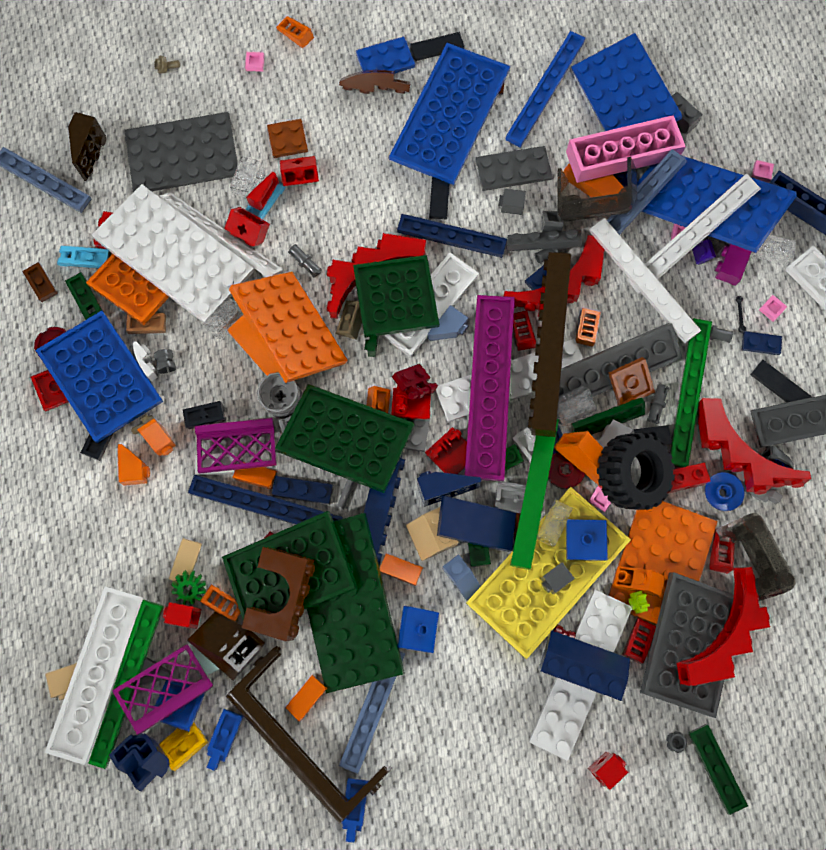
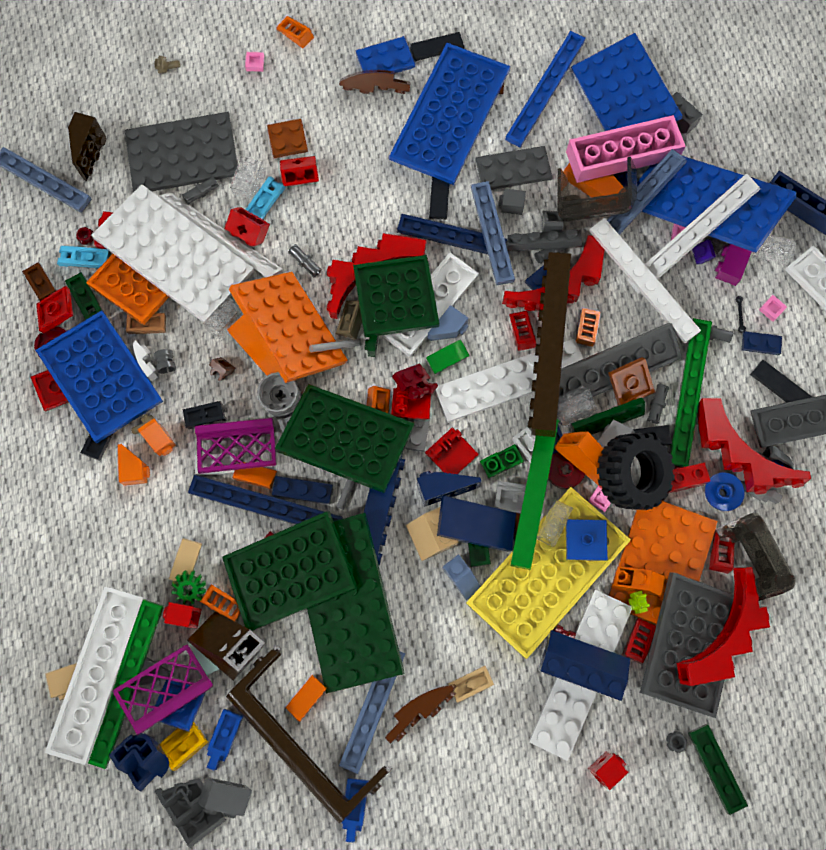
(54, 309): none -> red plate
(81, 233): none -> dark red plate
(187, 813): none -> dark grey slope
(200, 190): none -> dark grey pin
(222, 367): none -> reddish brown tile
(224, 797): none -> dark grey brick
(260, 195): red slope -> none
(297, 573): reddish brown arch -> none
(334, 345): none -> light grey bar
(400, 569): orange slope -> none
(418, 629): blue plate -> none
(425, 704): none -> reddish brown slope
(447, 356): none -> green slope
(472, 683): none -> tan plate
(490, 388): magenta plate -> none
(492, 233): none -> sand blue plate
(556, 579): dark grey brick -> none
(763, 171): bright pink plate -> none

